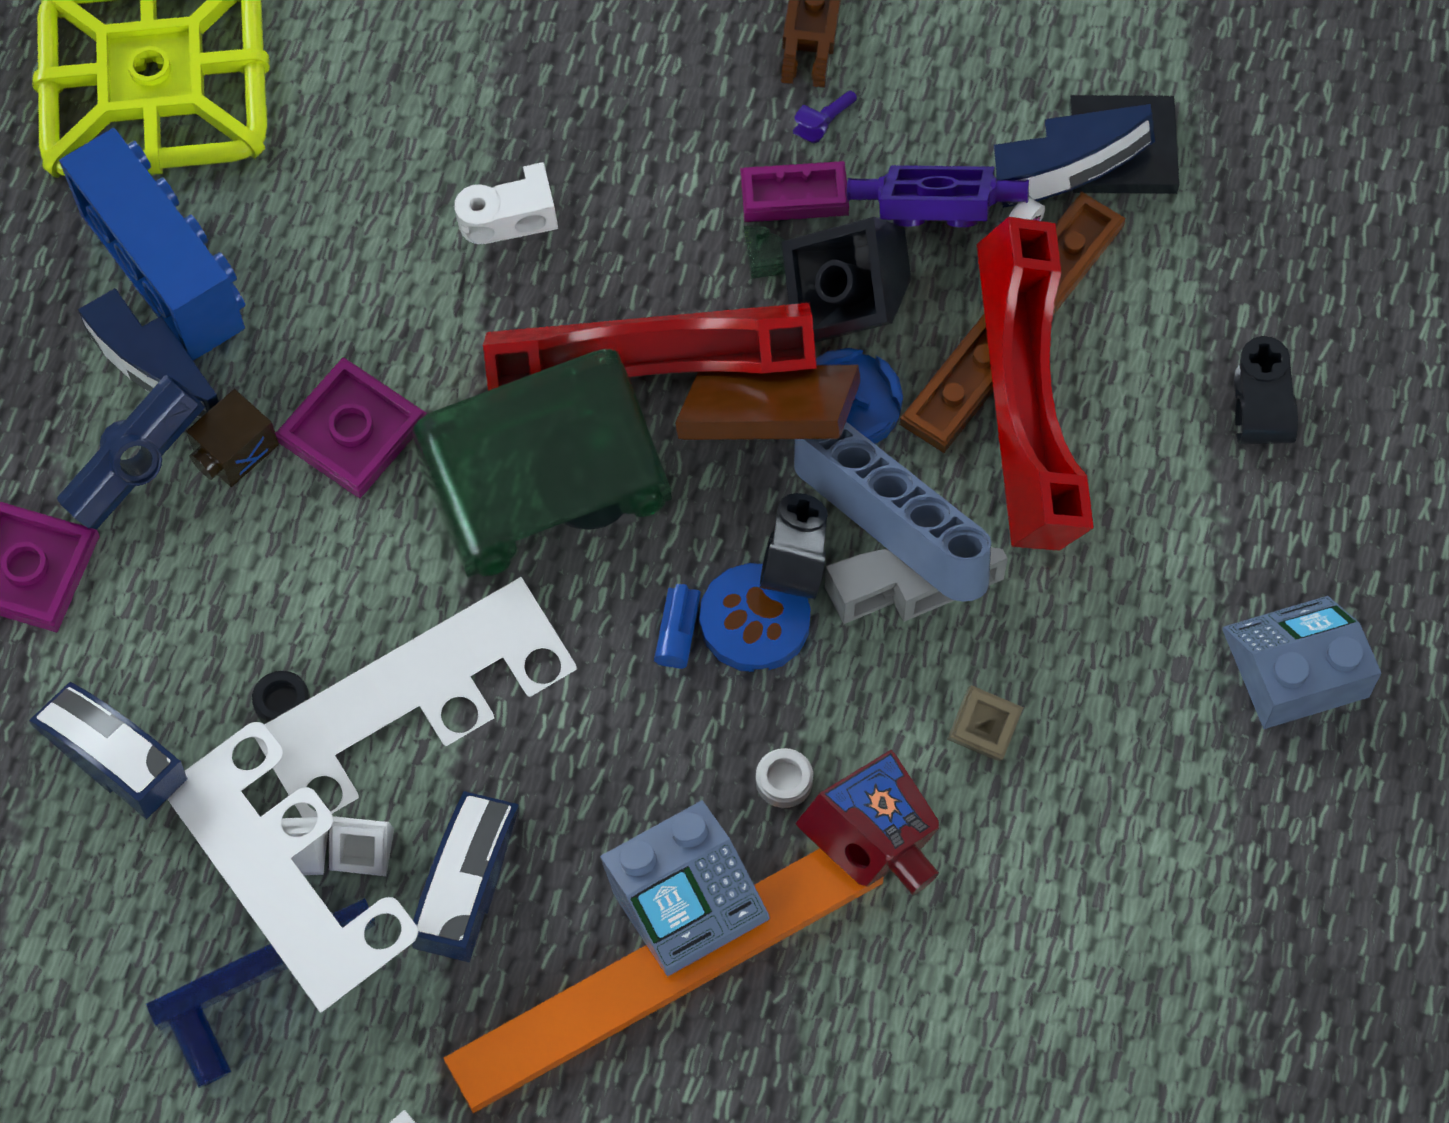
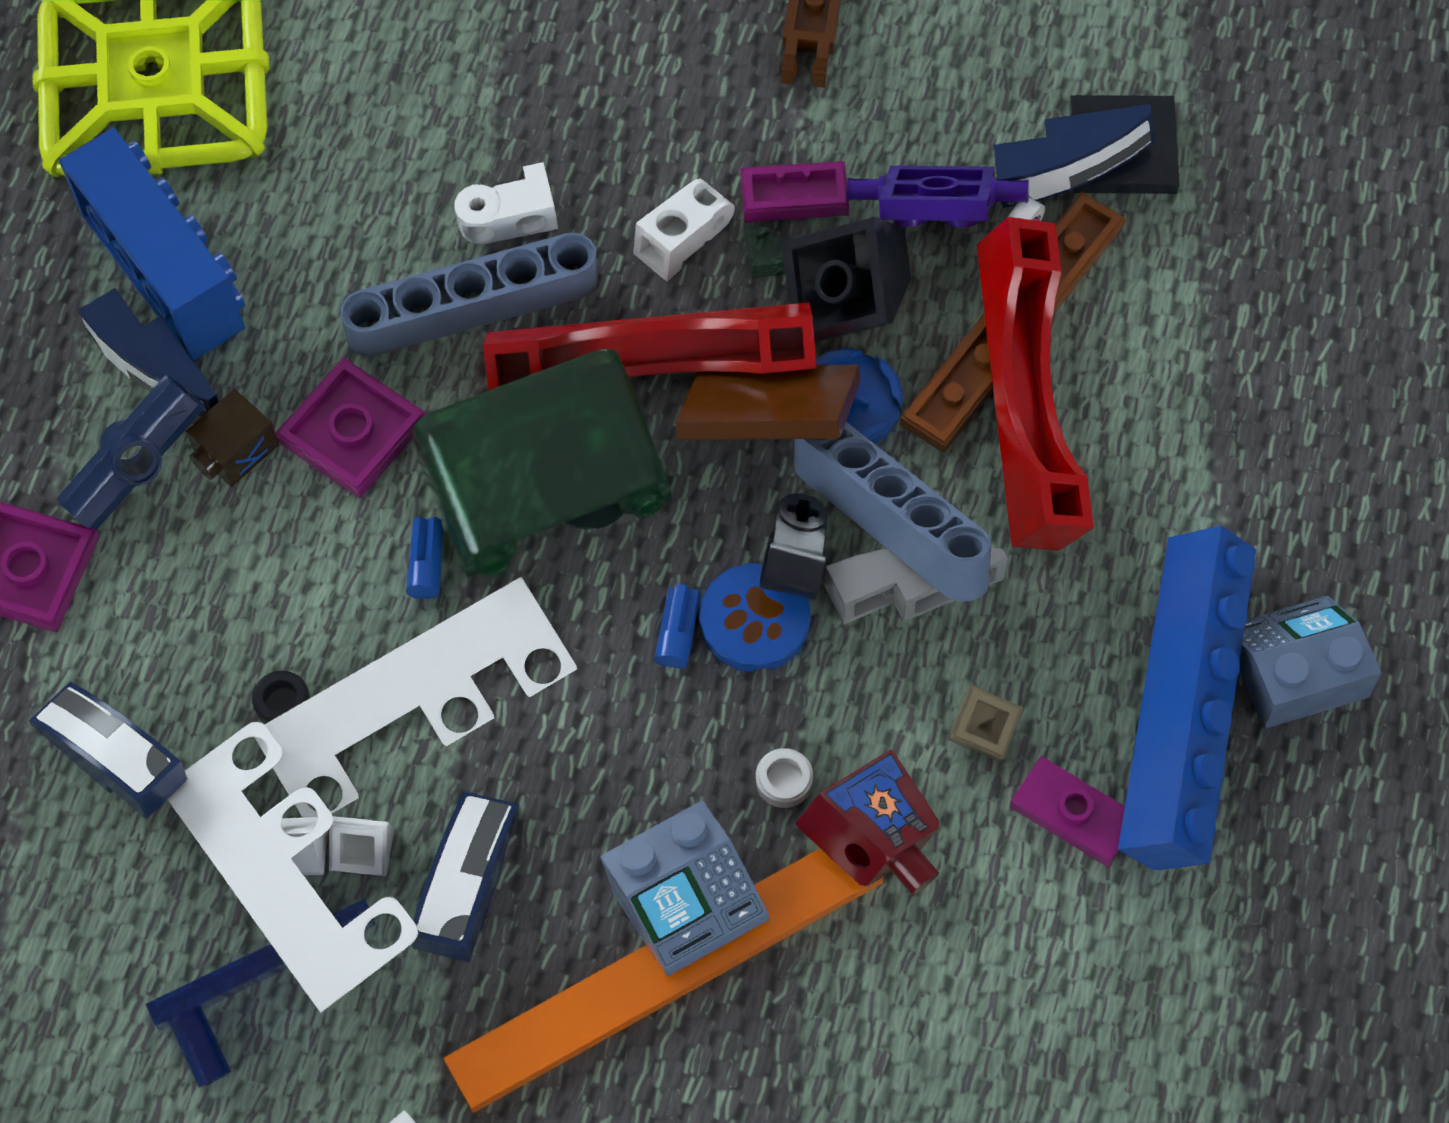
(425, 558): none -> blue piece
(445, 286): none -> sand blue beam
(680, 227): none -> white leg
(814, 124): dark purple hand -> none
(1071, 810): none -> magenta plate
(1188, 700): none -> blue brick
(1265, 399): black piece -> none

